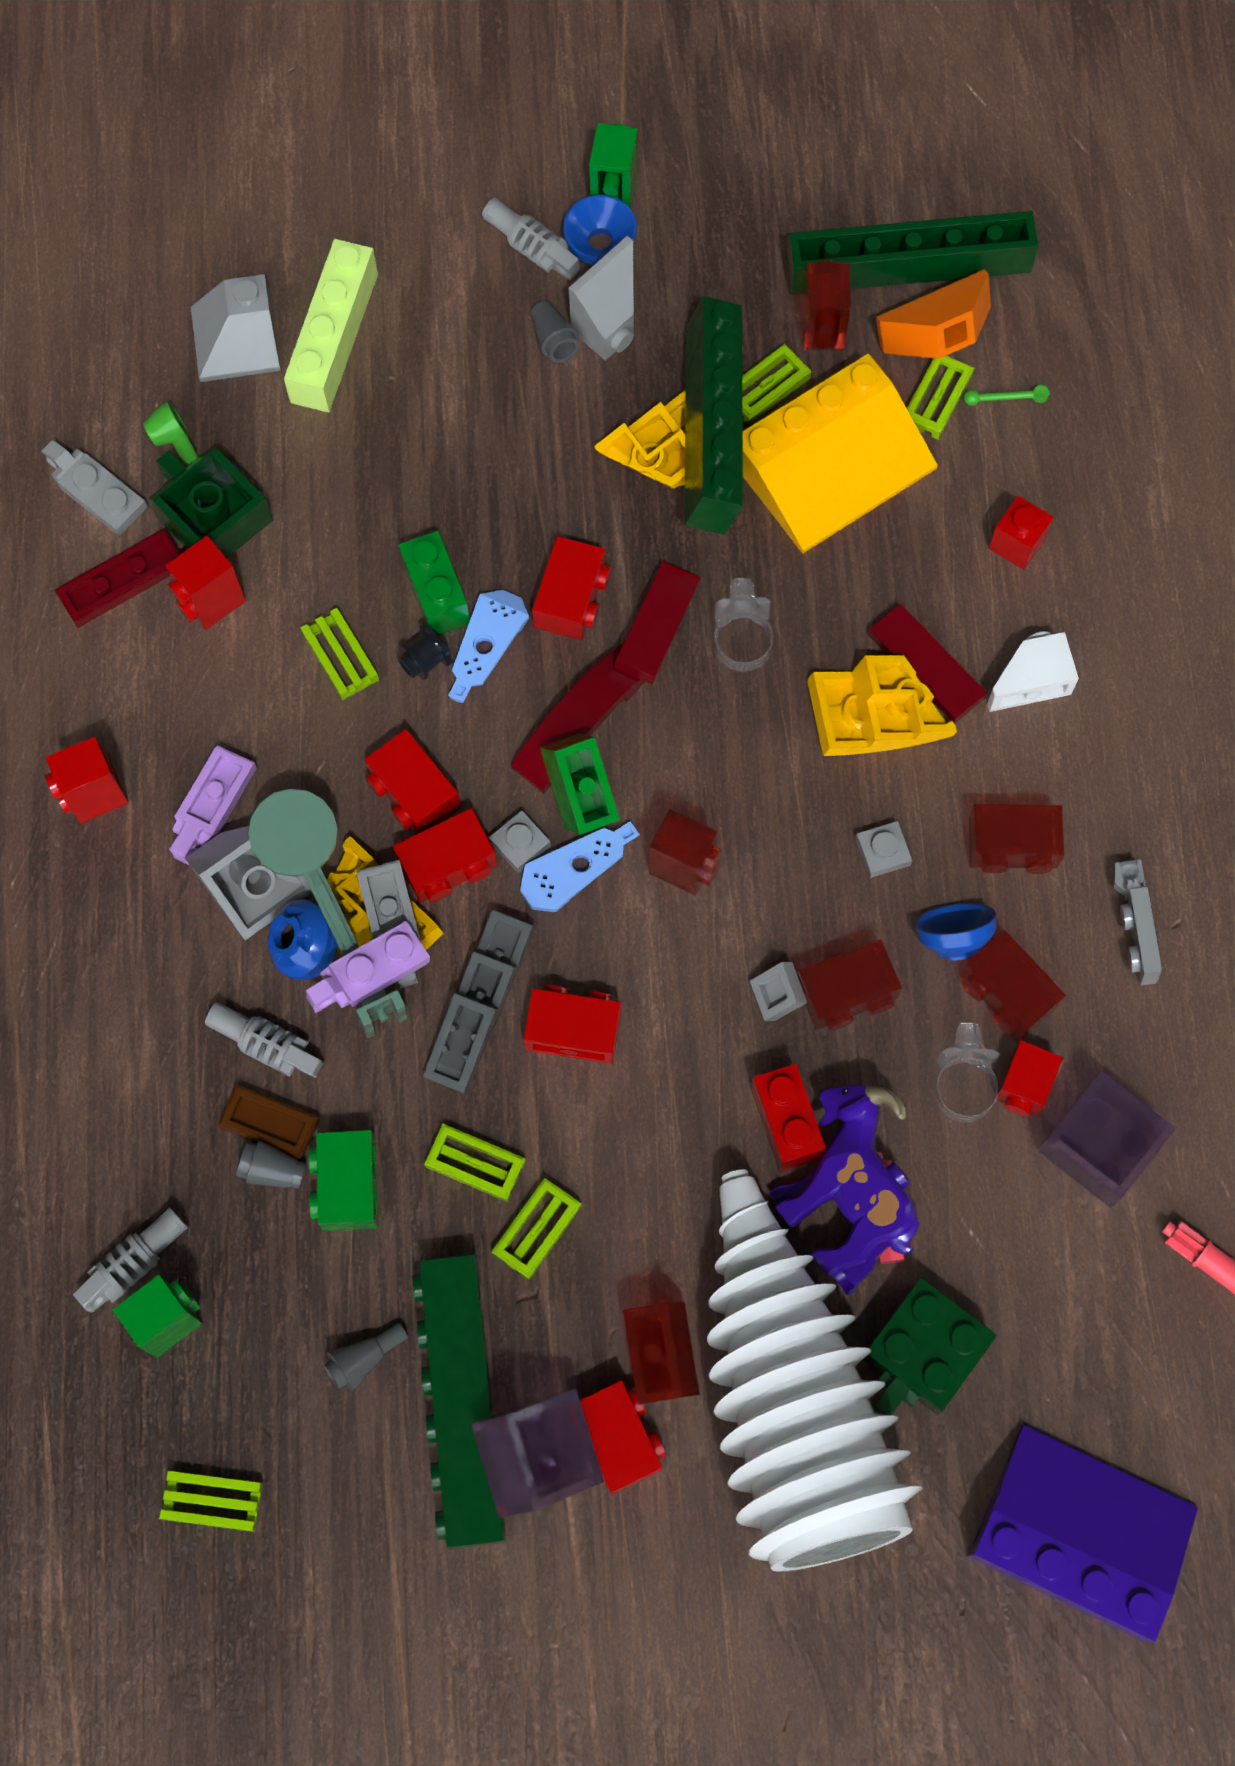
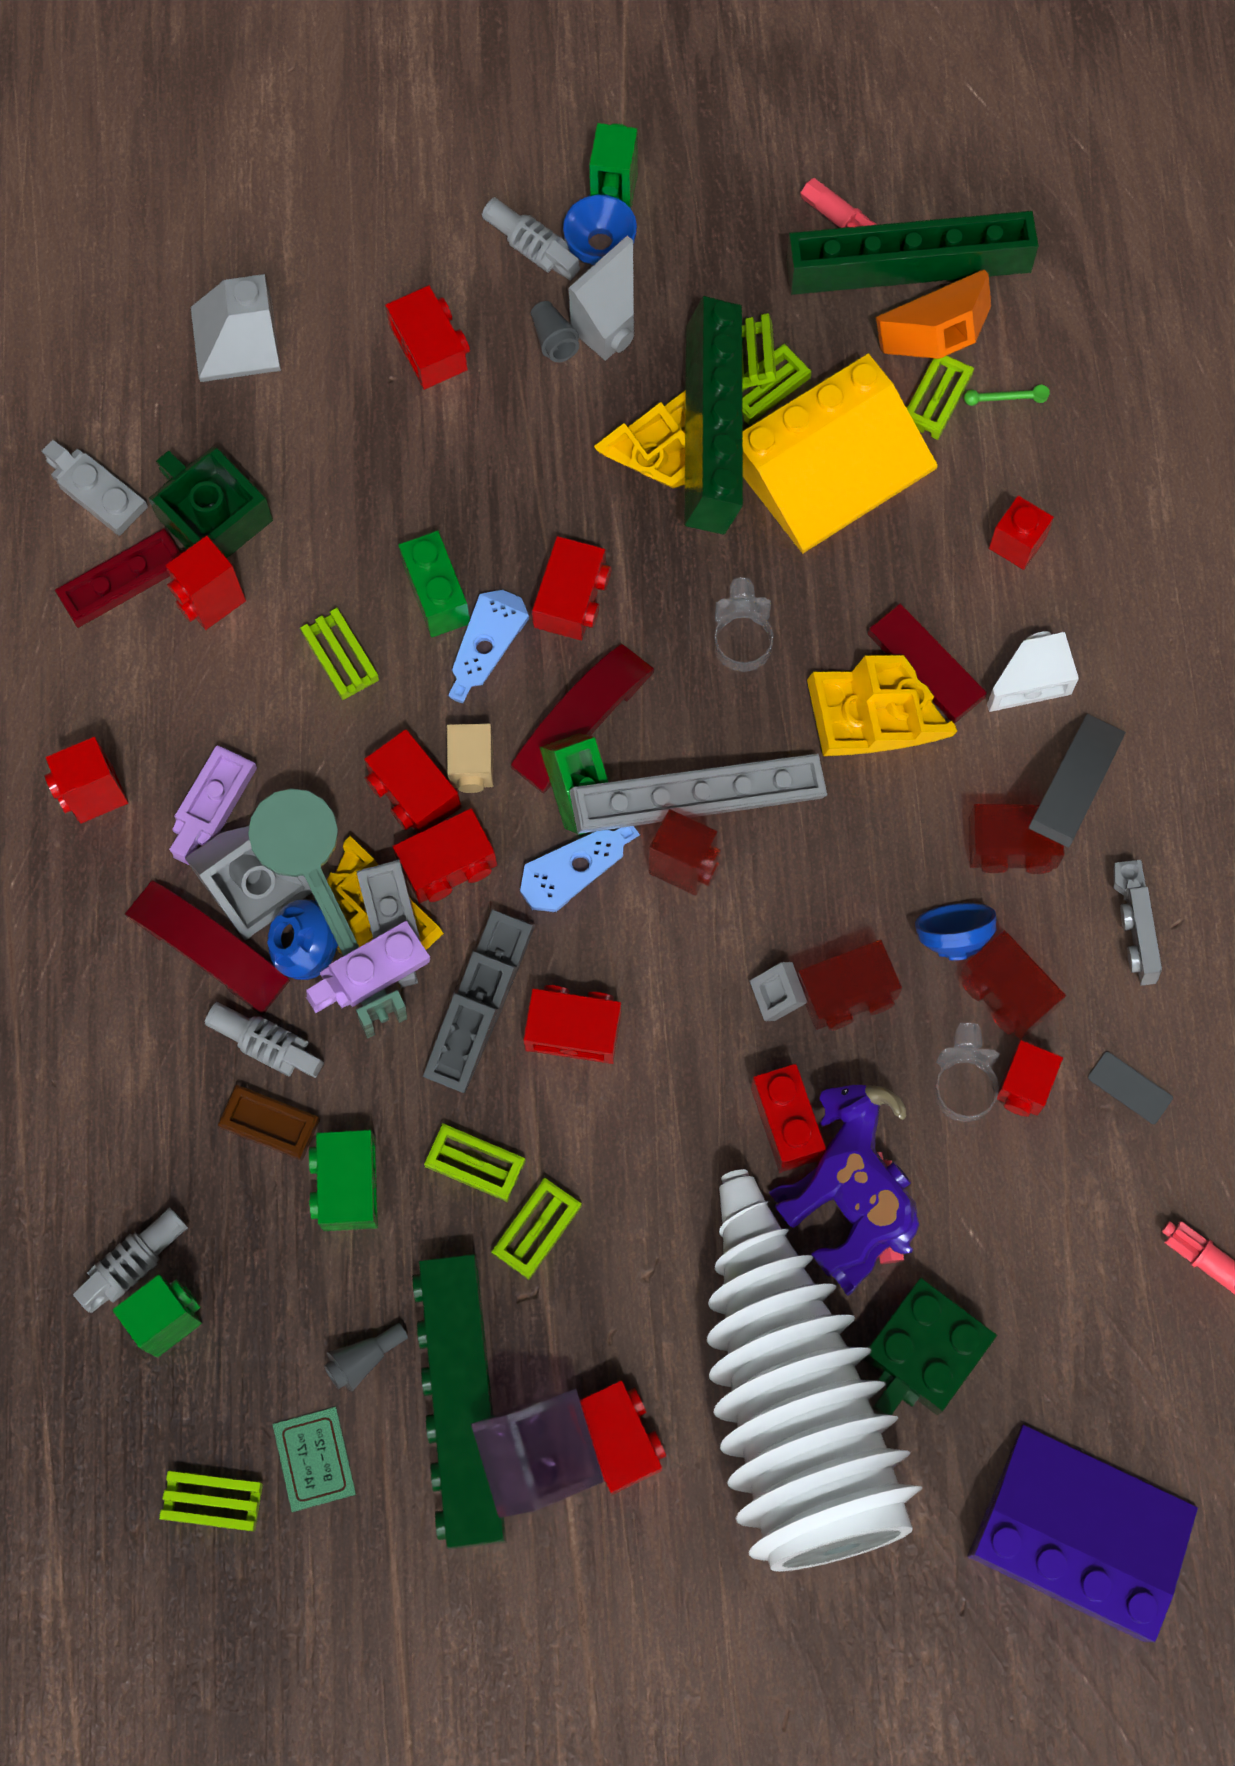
(167, 428): bright green bar -> none
(208, 946): none -> dark red slope
(269, 1166): dark grey cone -> none
(314, 1459): none -> clear green sticker
(331, 325): yellowish green brick -> none
(423, 653): black brick -> none
(427, 336): none -> red brick
(470, 757): none -> tan brick
(519, 841): light grey plate -> none
(657, 622): dark red tile -> none
(661, 1352): clear red brick -> none
(697, 793): none -> light grey tile
(750, 331): none -> lime tile
(826, 305): clear red brick -> none
(833, 206): none -> coral piece
(883, 849): light grey plate -> none
(1077, 780): none -> dark grey slope
(1107, 1139): clear purple piece -> none
(1130, 1087): none -> dark grey sticker

